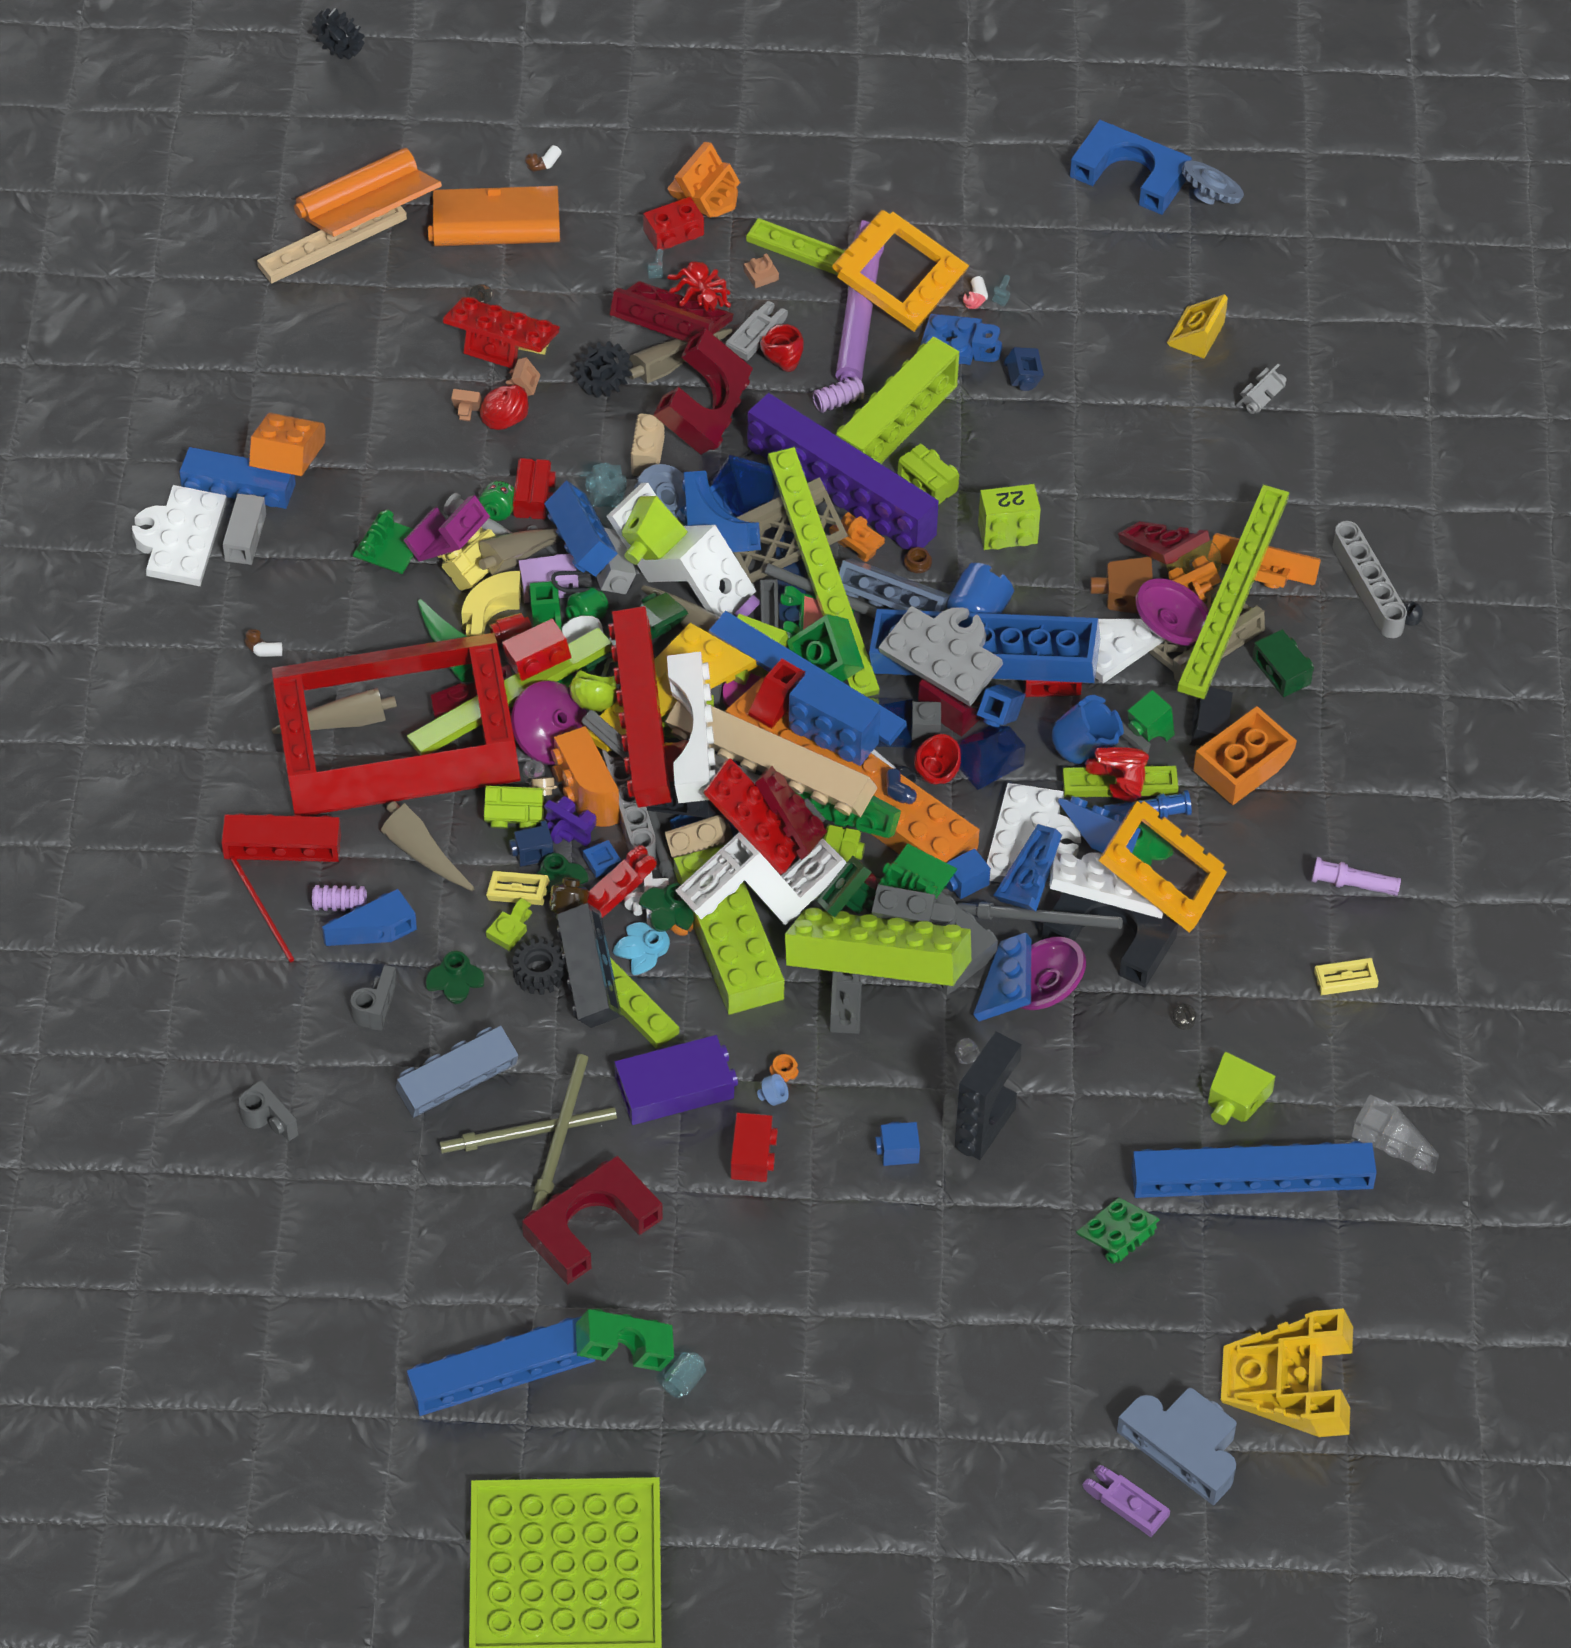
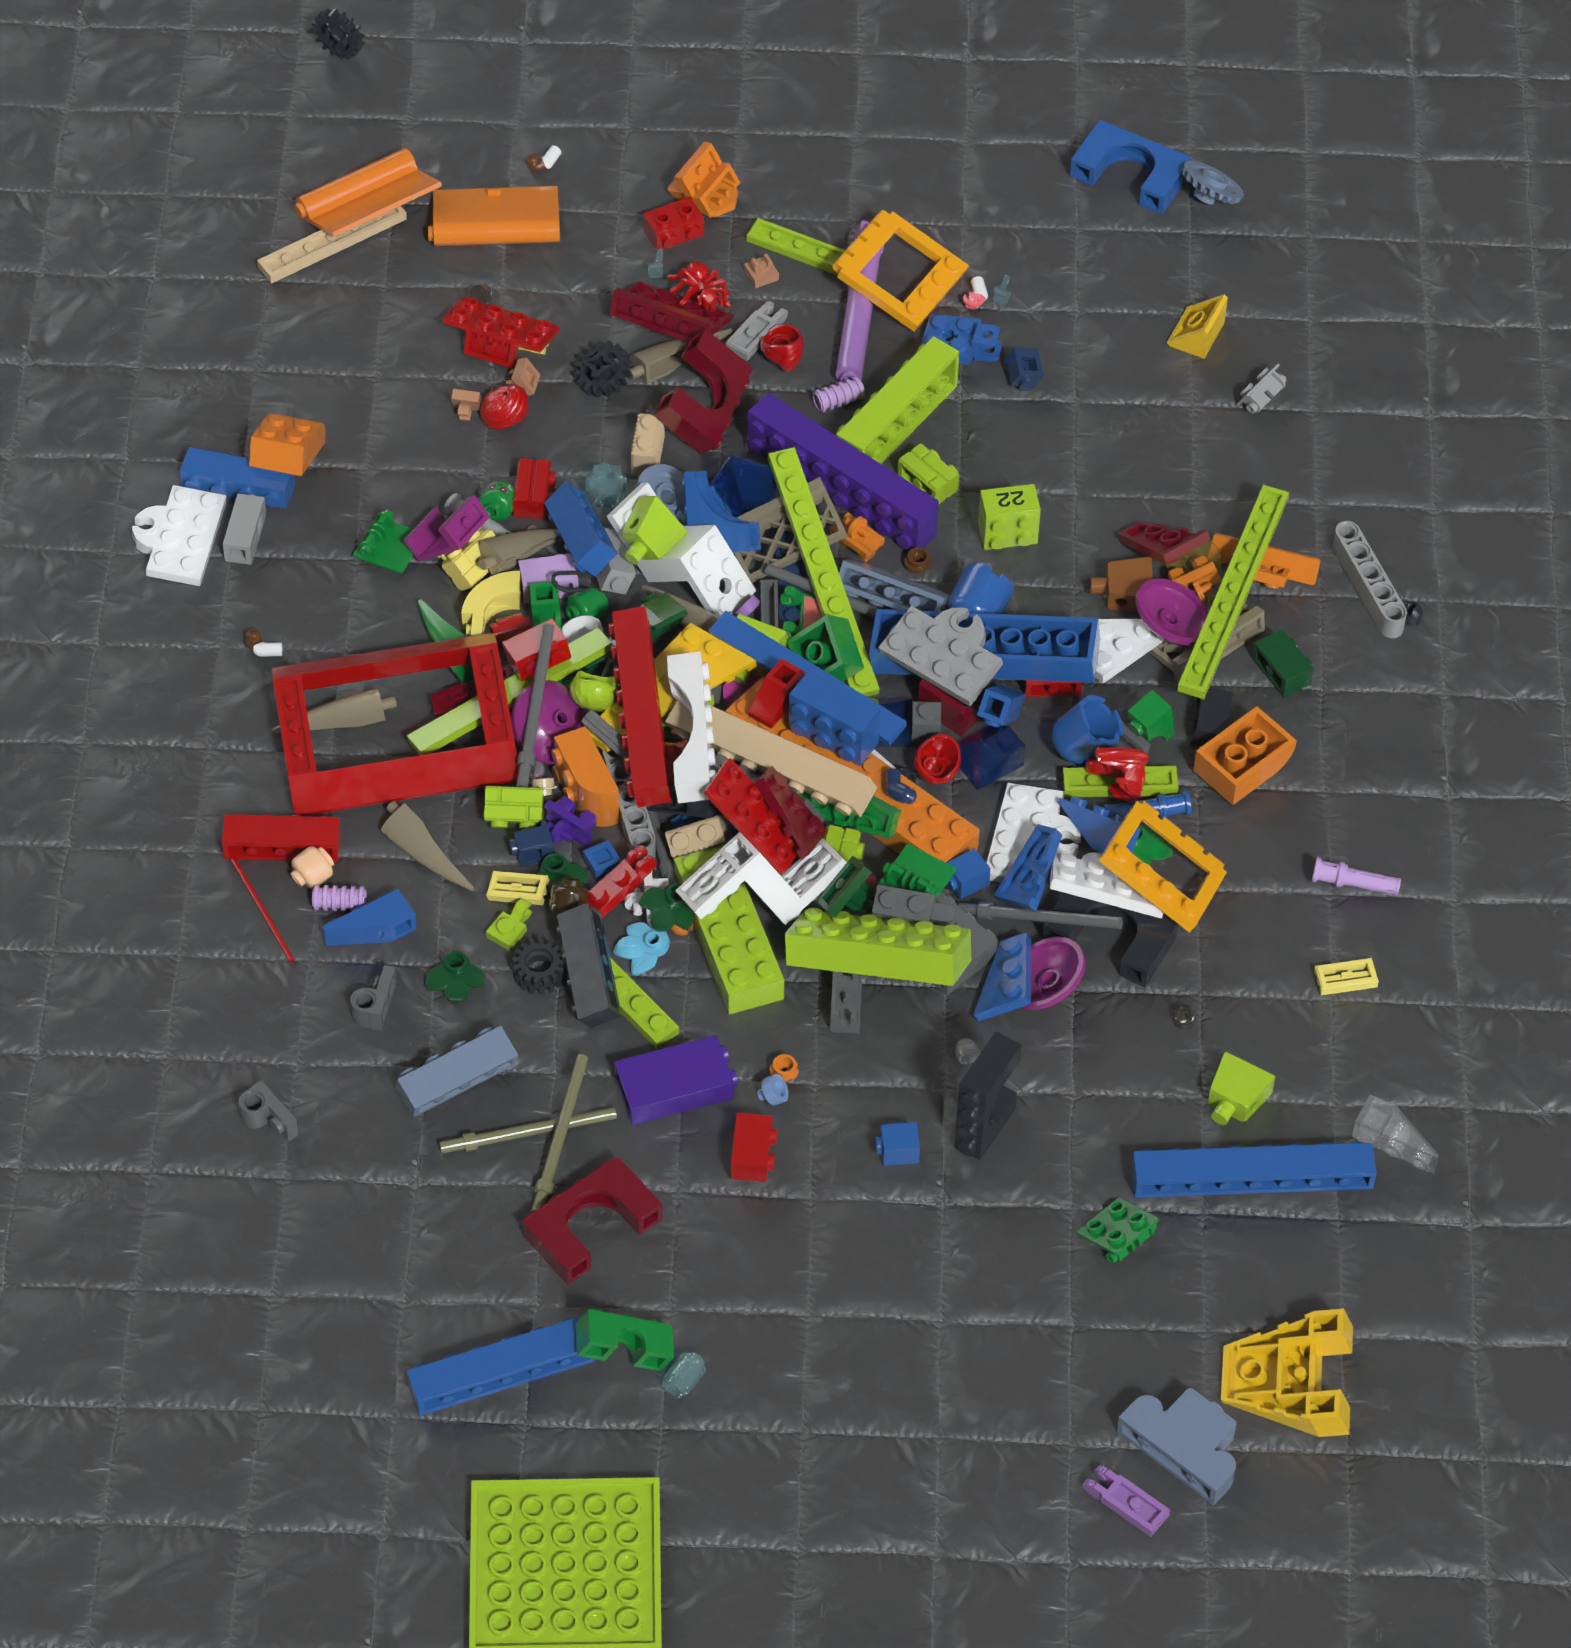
(312, 867): none -> light nougat head
(526, 758): none -> dark grey bar

